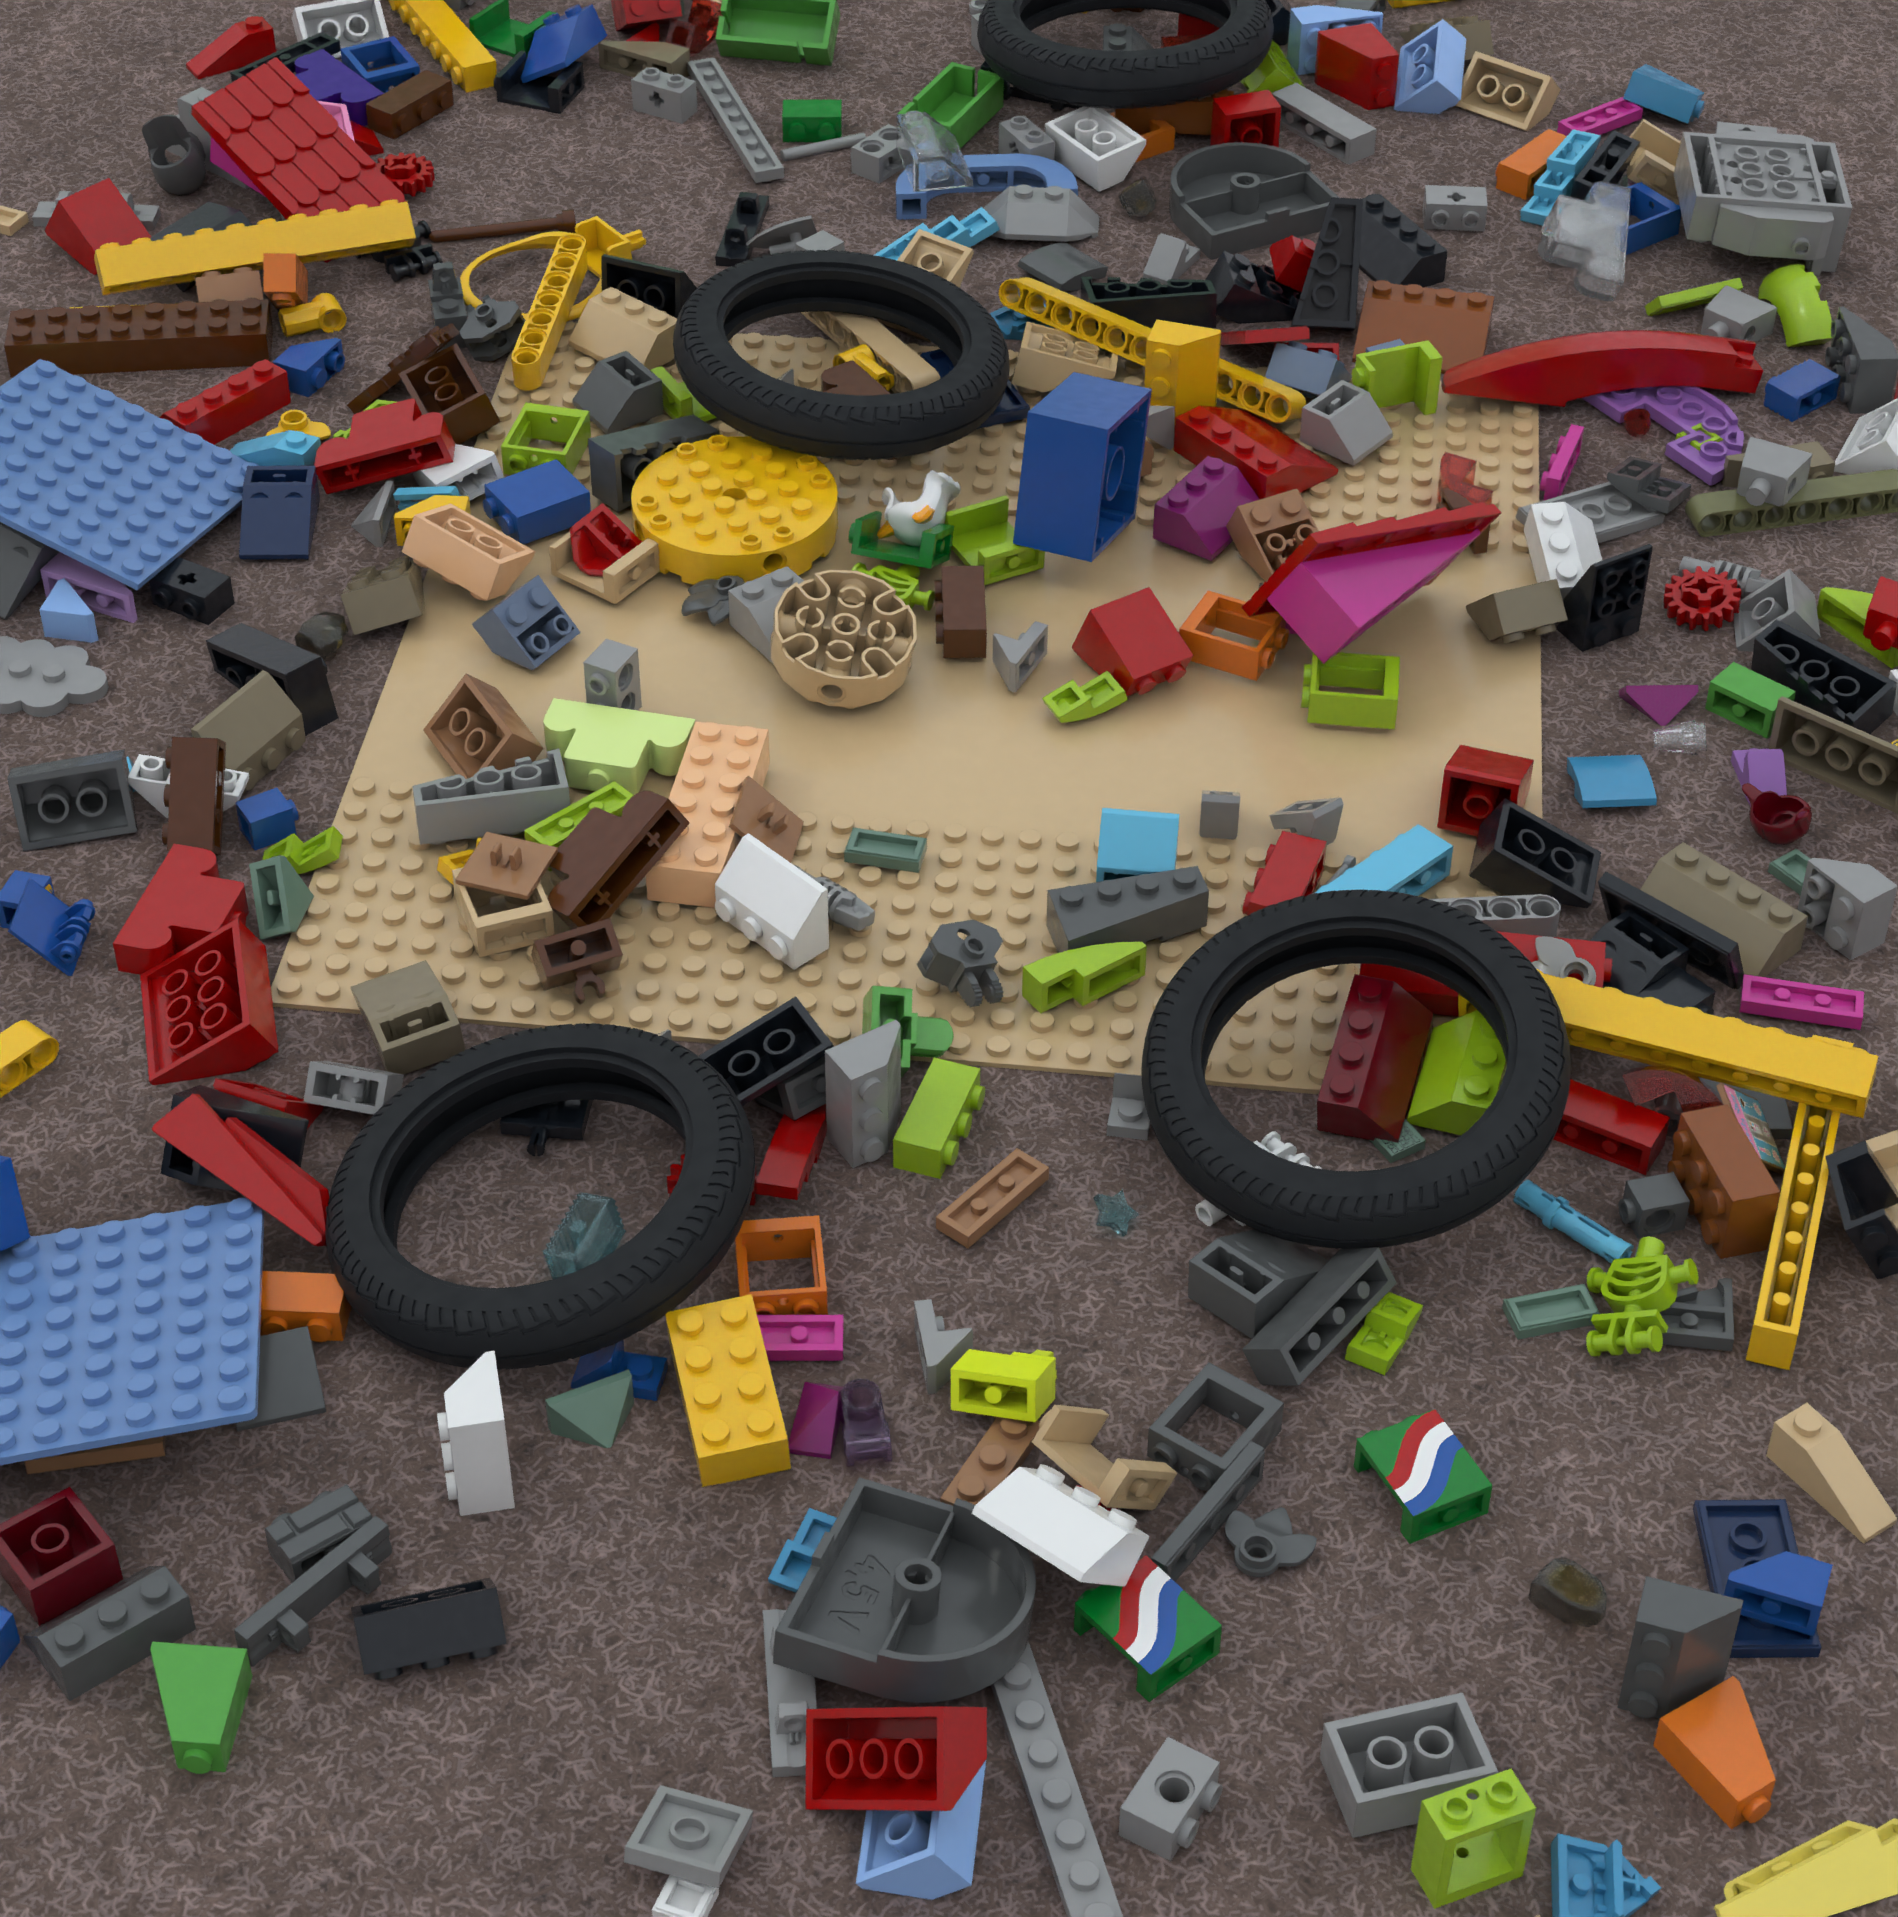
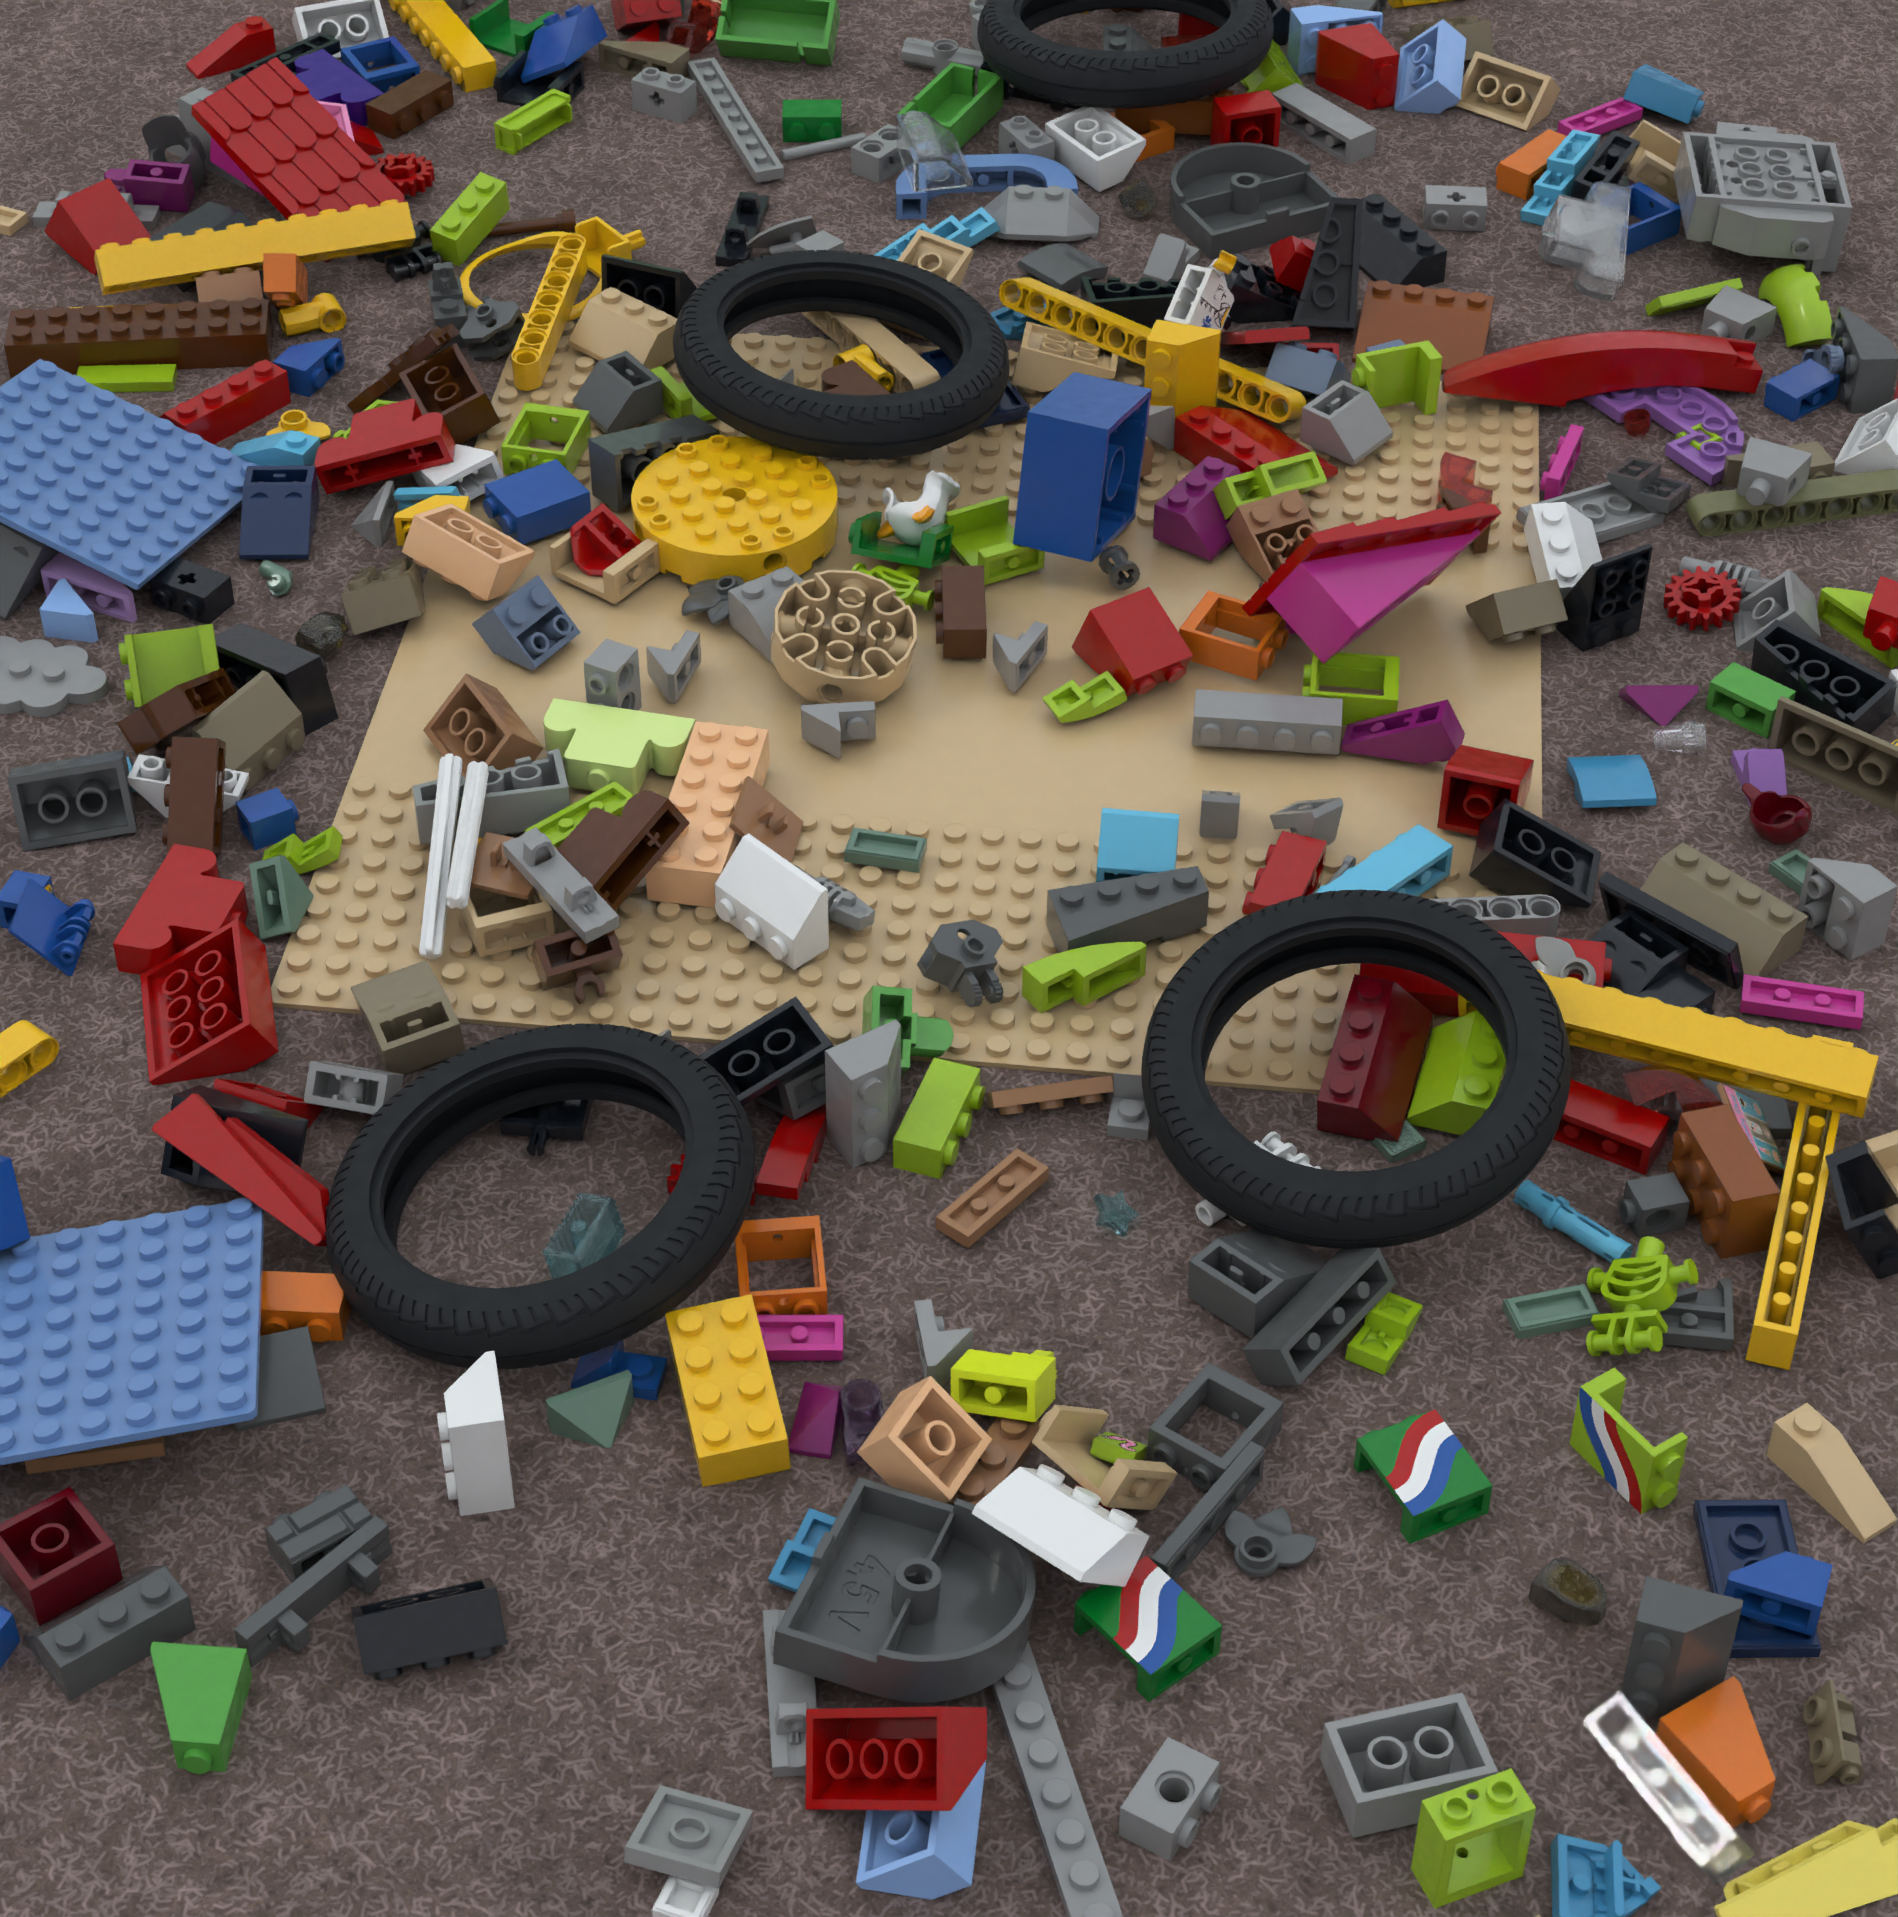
(131, 377): none -> lime tile
(155, 184): none -> magenta hinge
(166, 660): none -> lime panel
(176, 710): none -> reddish brown brick
(280, 578): none -> sand green arm
(440, 857): none -> white axle
(467, 835): none -> white axle
(470, 218): none -> lime brick
(532, 121): none -> lime container
(561, 885): none -> light grey hinge
(675, 667): none -> light grey slope
(836, 722): none -> light grey slope
(925, 1442): none -> light nougat brick
(939, 54): none -> light grey piece
(1049, 1095): none -> medium nougat plate
(1112, 1446): none -> lime tile
(1116, 575): none -> dark grey bush
(1204, 296): none -> white torso
(1267, 722): none -> light grey brick
(1270, 479): none -> lime slope
(1410, 735): none -> magenta slope
(1618, 1452): none -> lime panel
(1668, 1788): none -> clear brick
(1829, 1721): none -> dark tan hinge
(1835, 356): none -> sand blue piece

